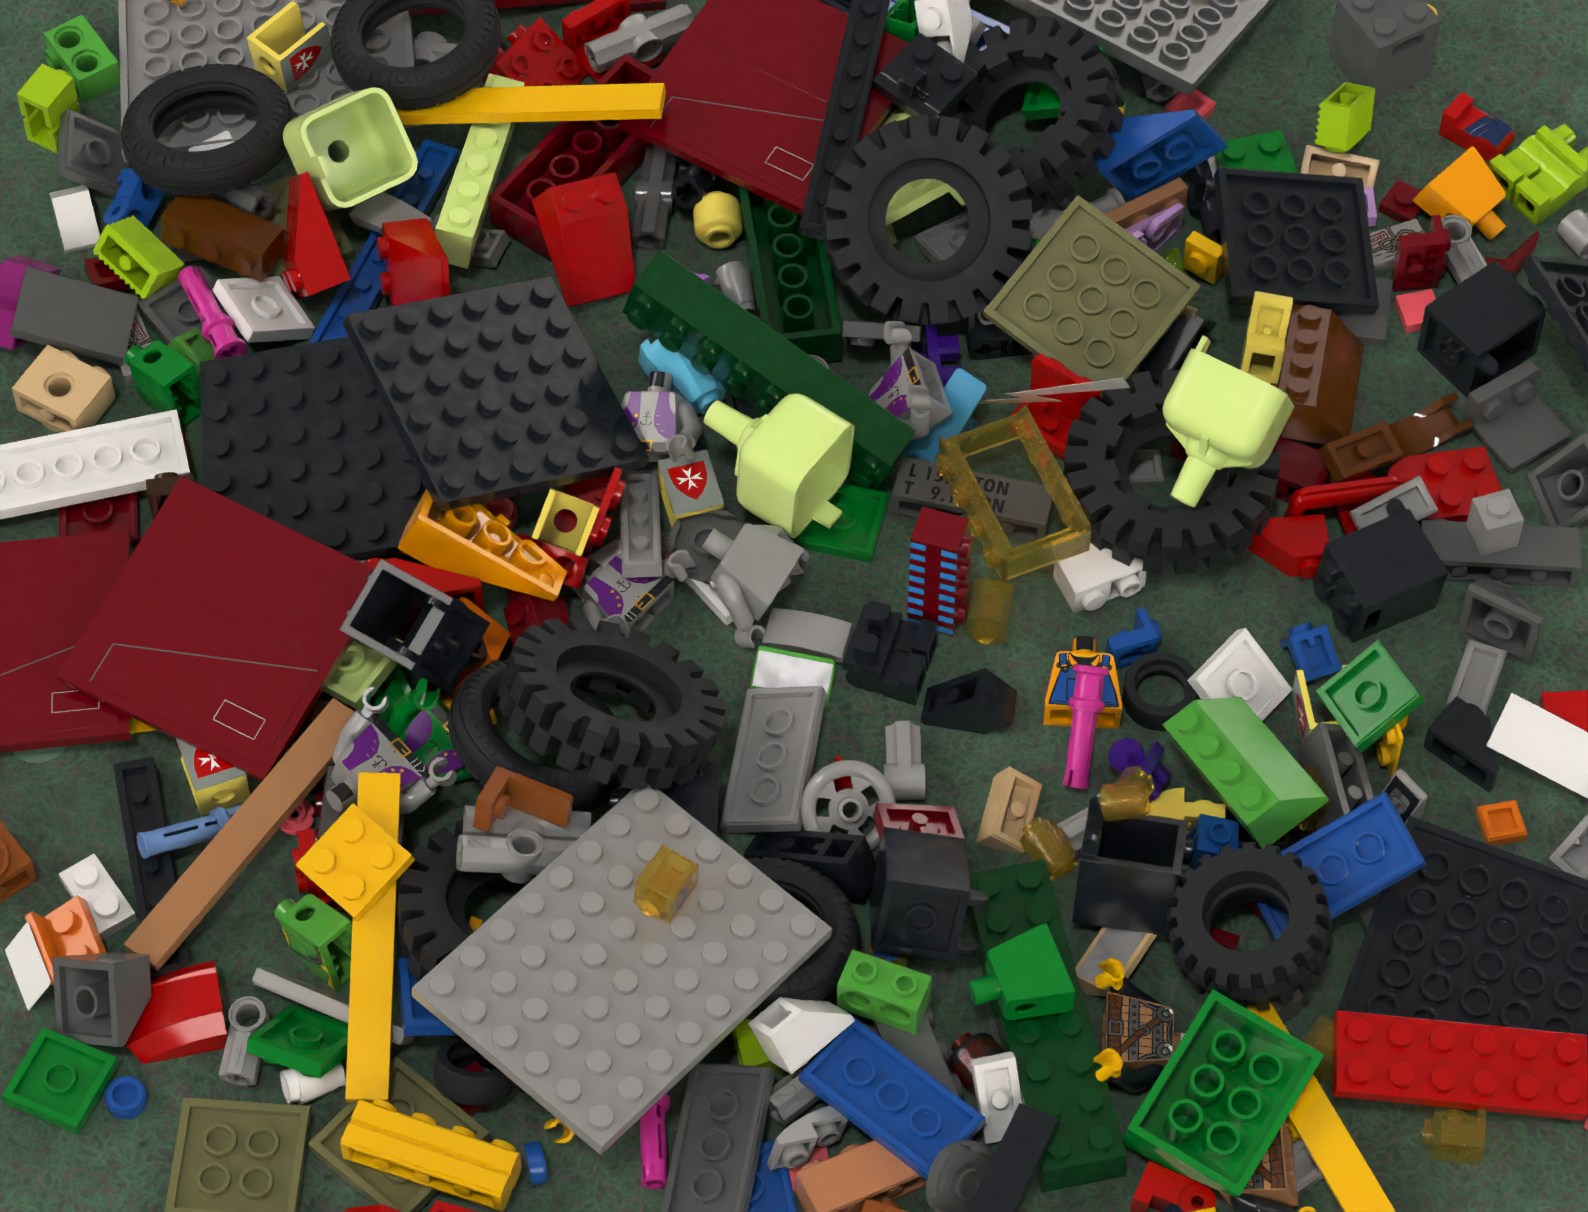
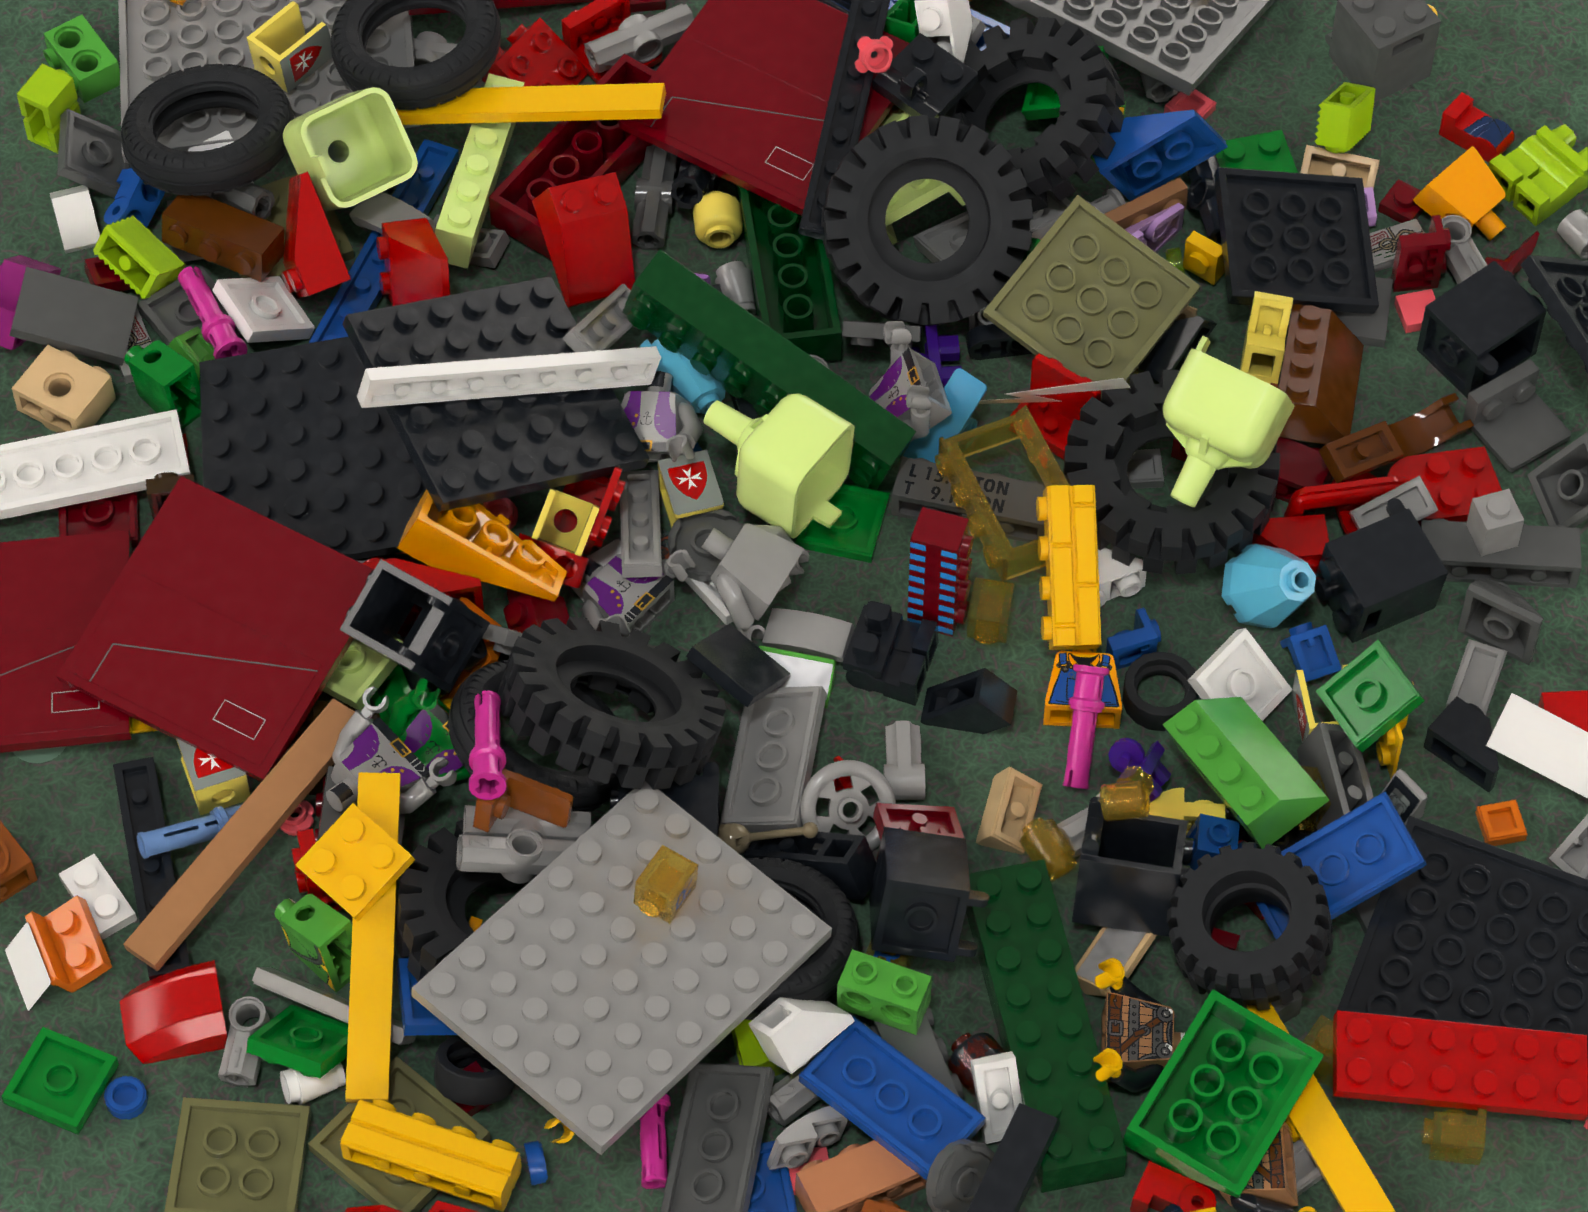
(100, 996): dark grey slope -> none
(487, 756): none -> dark pink pin
(503, 638): none -> light grey plate
(507, 376): none -> white plate
(602, 325): none -> light grey tile
(737, 665): none -> black tile
(740, 838): none -> dark tan hinge
(881, 61): none -> coral plate
(1025, 977): green torso -> none
(1071, 567): none -> yellow brick
(1266, 585): none -> medium azure cone

